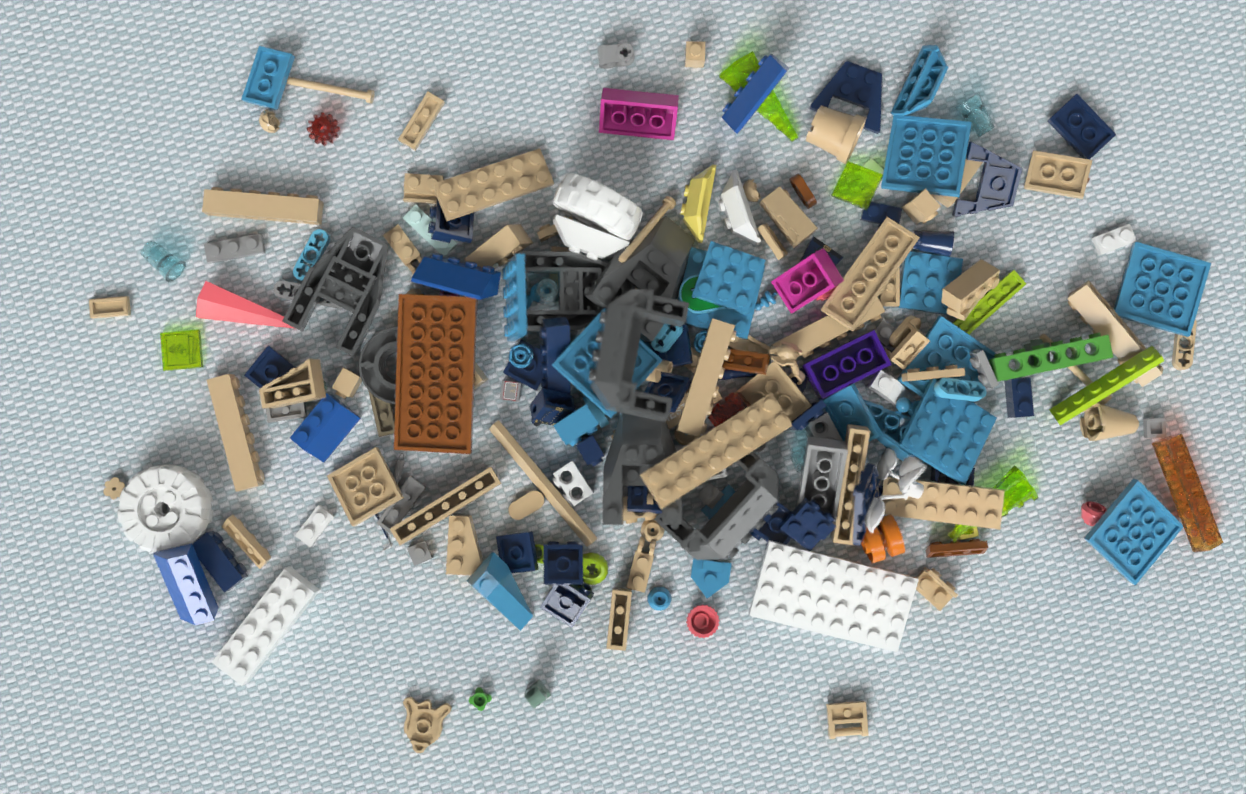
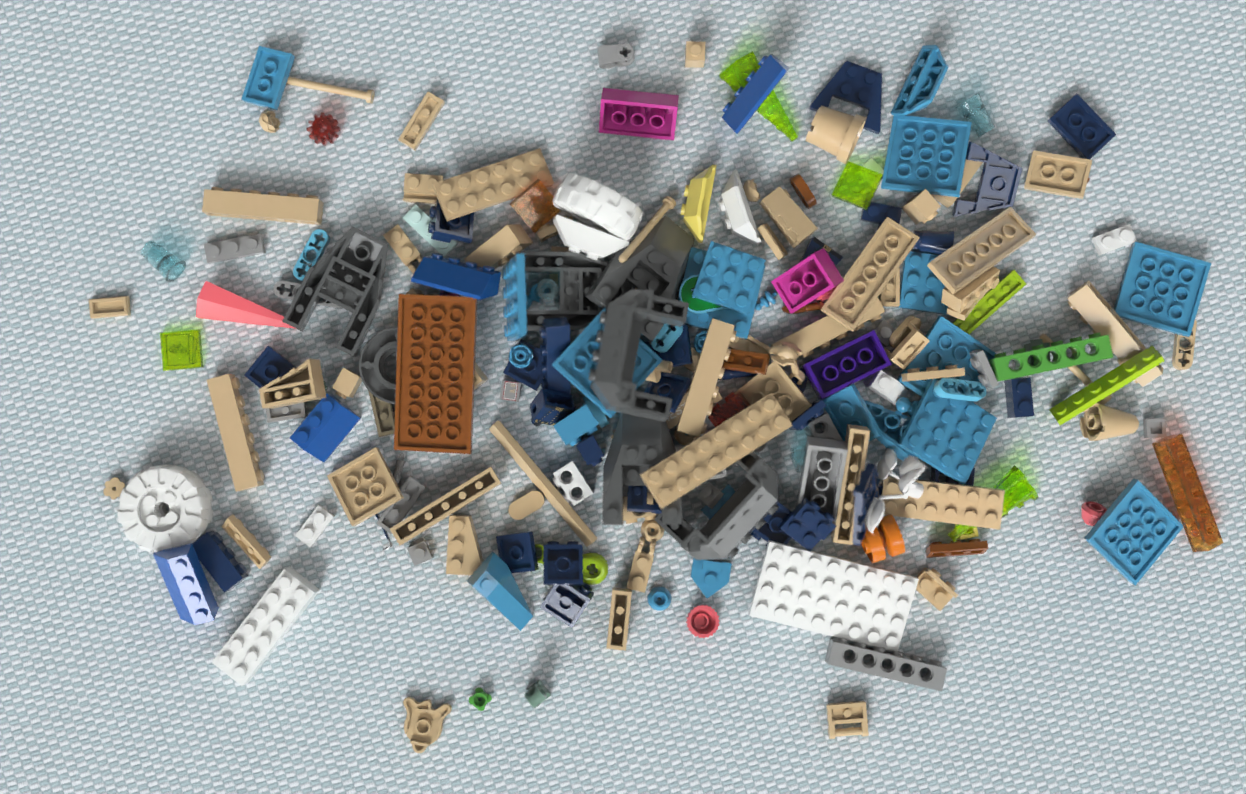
(535, 206): none -> clear orange plate
(809, 307): none -> dark orange piece
(933, 679): none -> light grey brick
(981, 250): none -> tan plate

